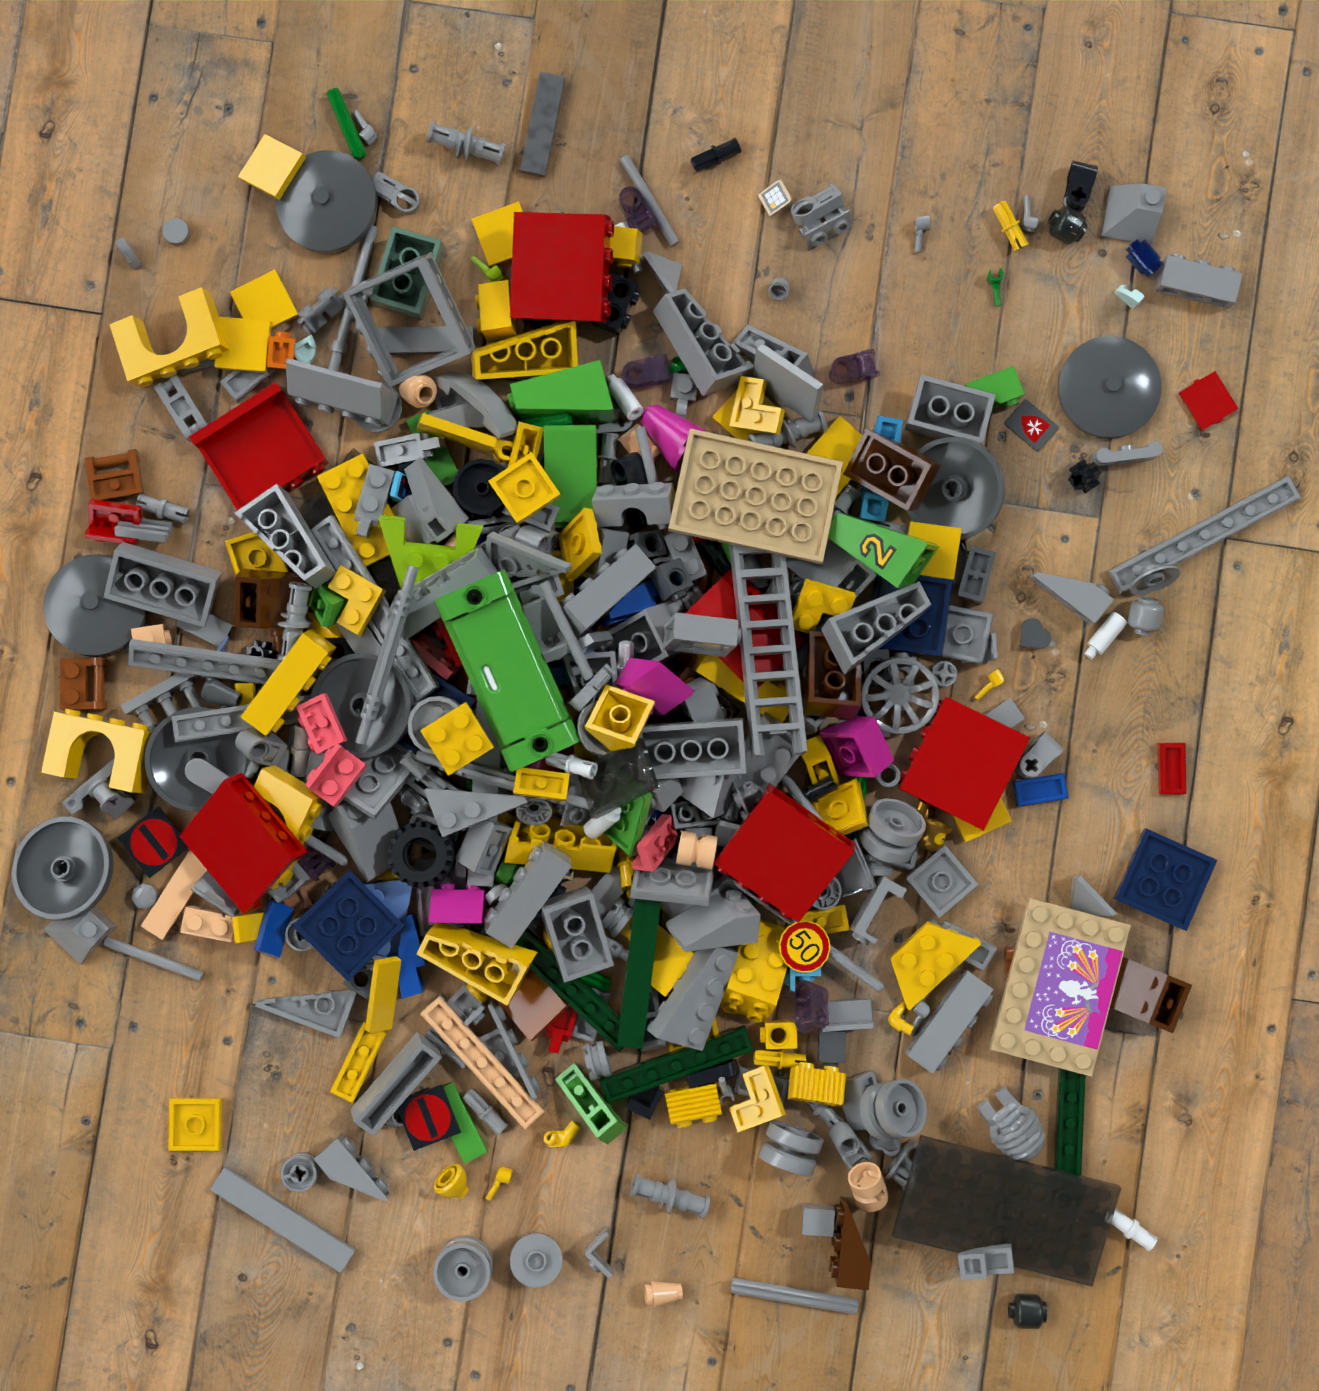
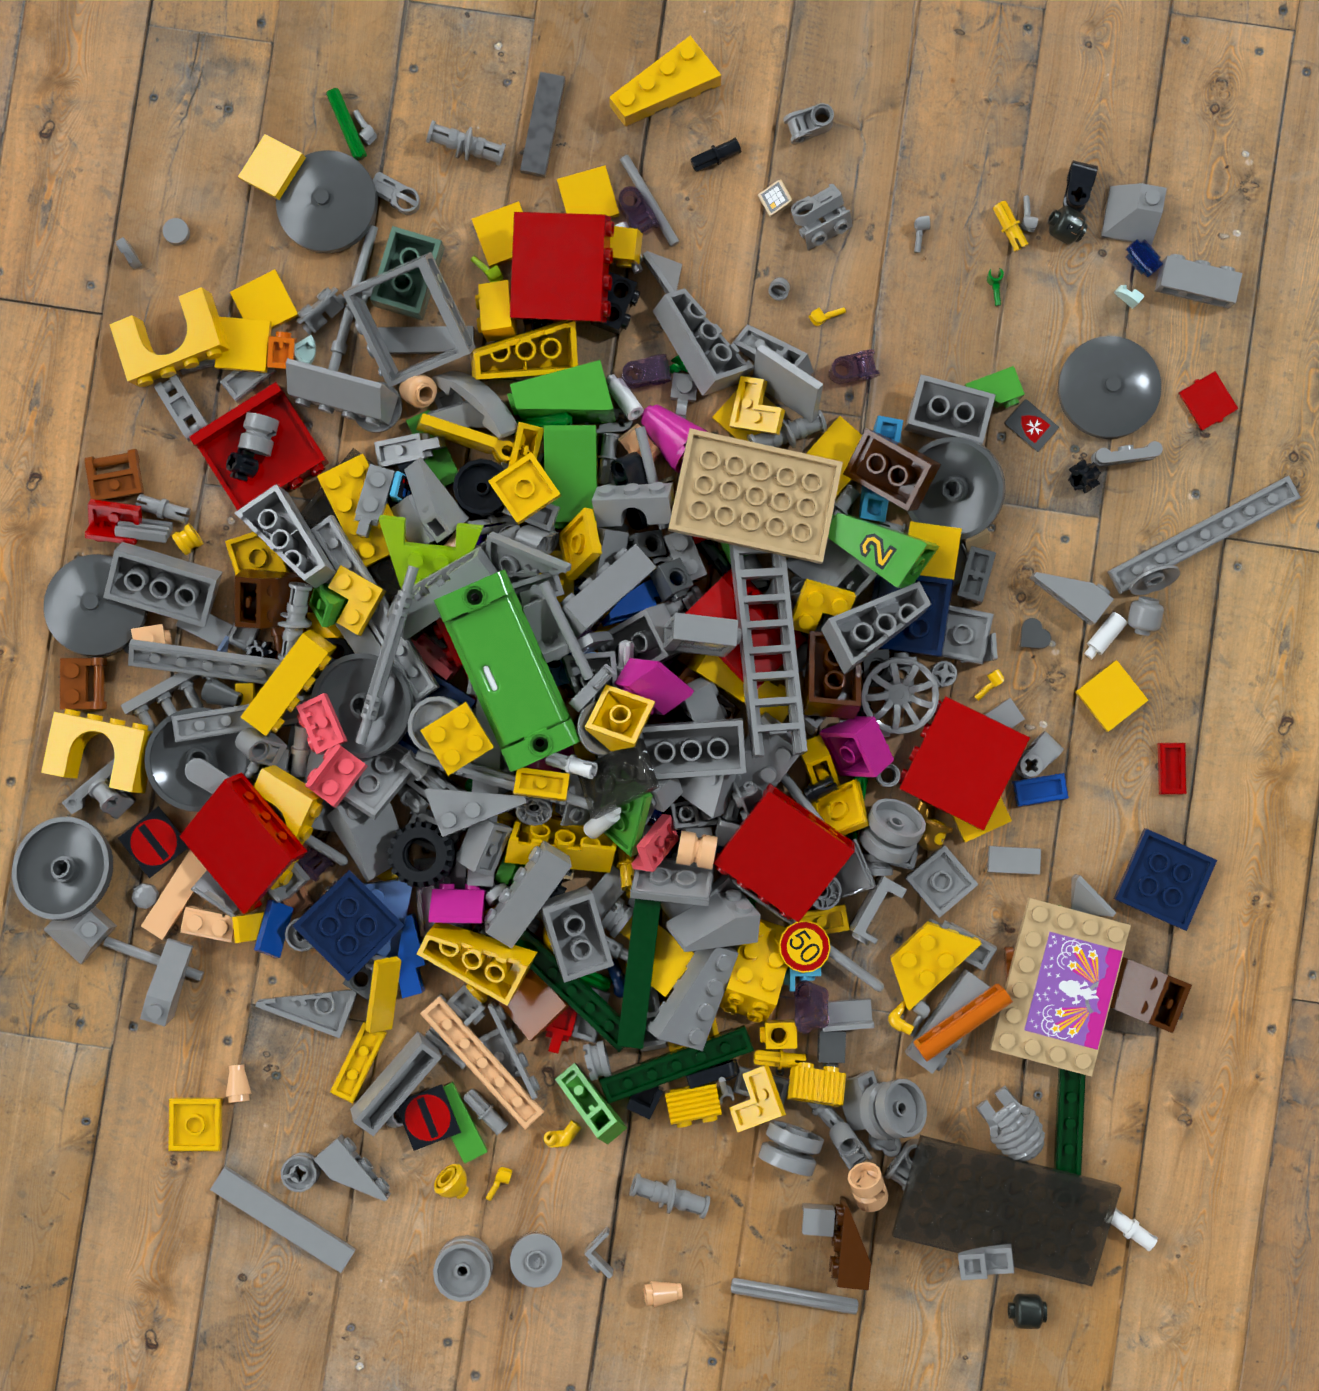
(167, 983): none -> light grey slope
(187, 539): none -> yellow wheel
(238, 1085): none -> light nougat cone
(242, 464): none -> black gear
(242, 636): none -> light grey tile
(258, 434): none -> light grey wheel
(588, 193): none -> yellow tile
(617, 978): none -> dark blue arm
(672, 78): none -> yellow wedge
(807, 122): none -> light grey piece
(818, 317): none -> yellow hand
(962, 1022): none -> orange brick
(1014, 860): none -> light grey tile
(1111, 696): none -> yellow tile

